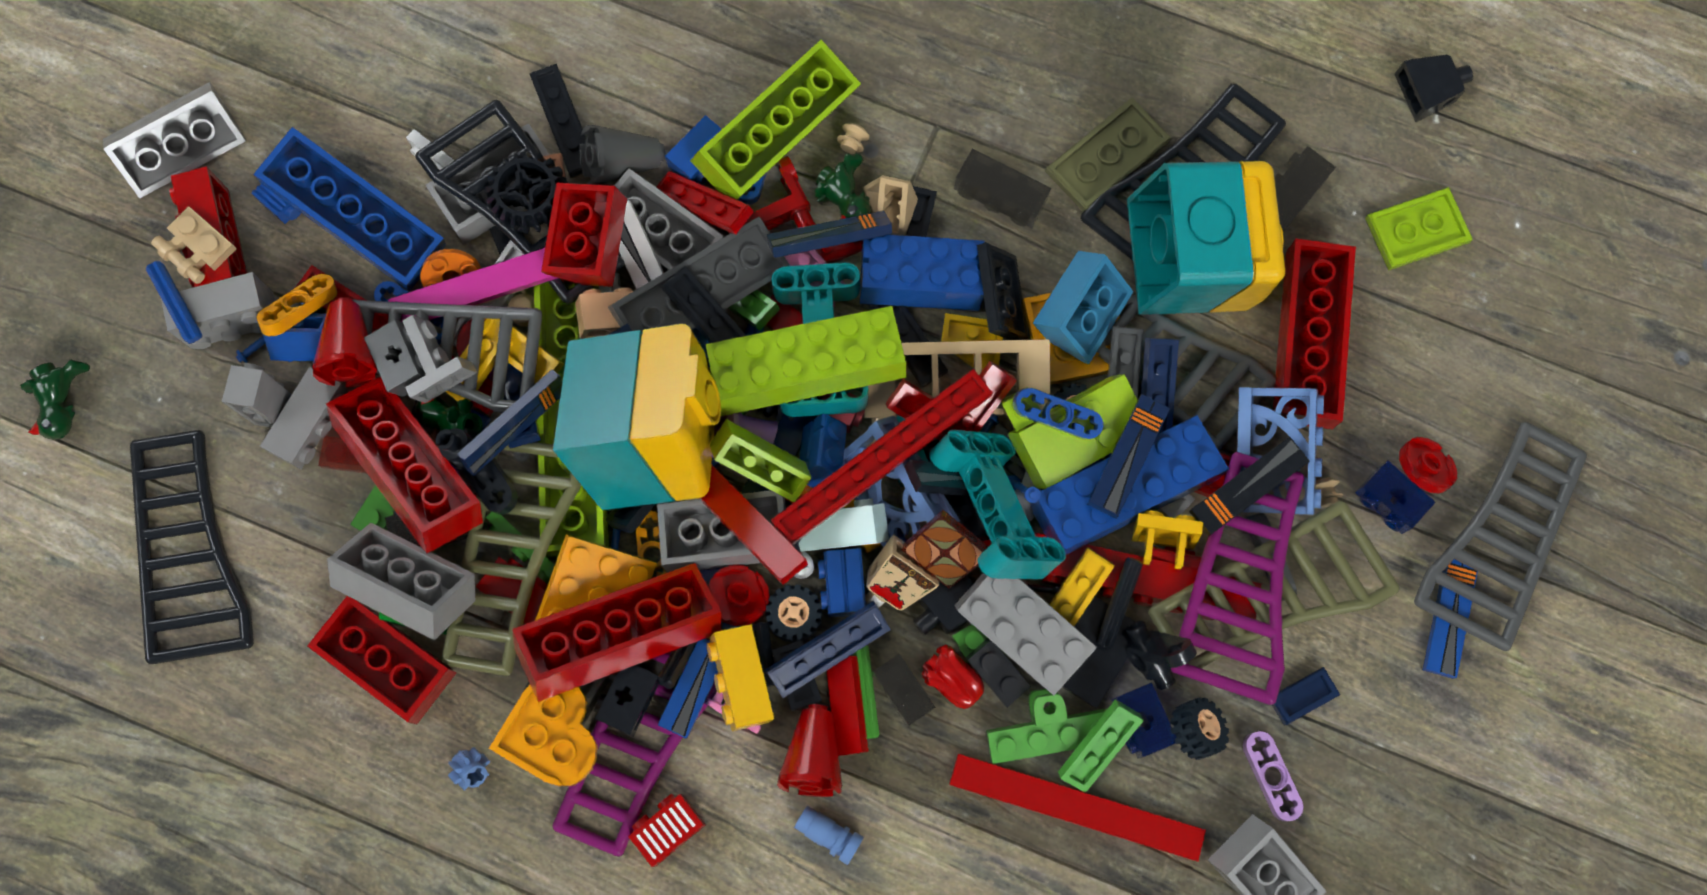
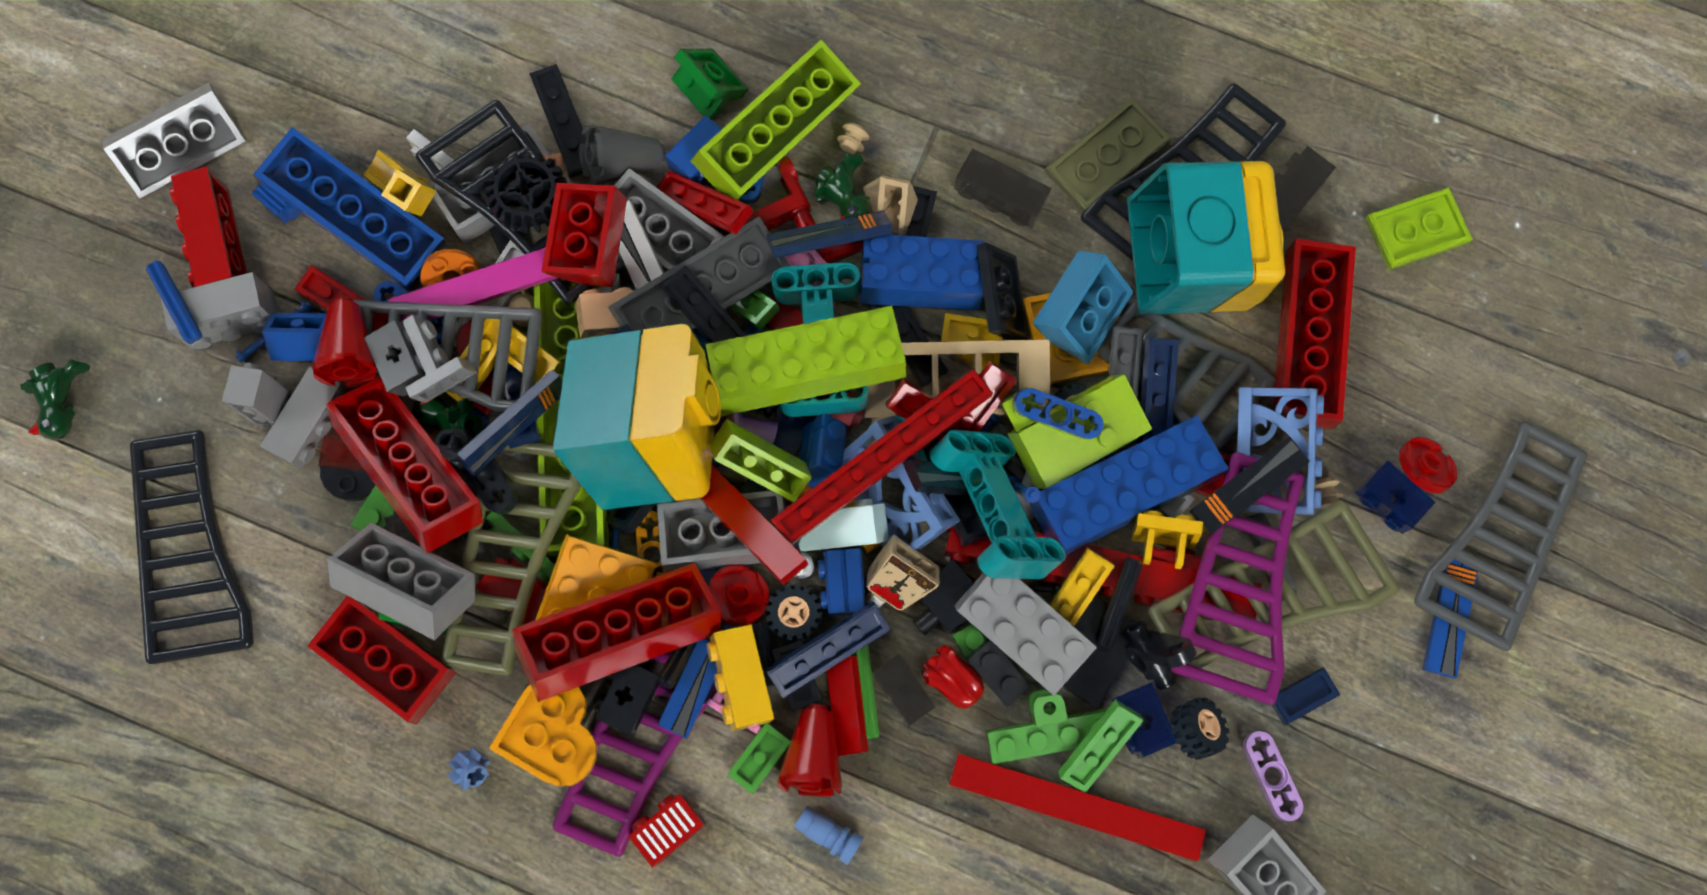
(201, 238): tan plate -> none
(280, 316): light orange beam -> none
(346, 483): none -> black plate
(400, 183): none -> yellow arch
(707, 80): none -> green bracket
(759, 758): none -> bright green plate
(945, 549): tile -> none
(1128, 456): dark blue tile -> none
(1431, 84): black torso -> none

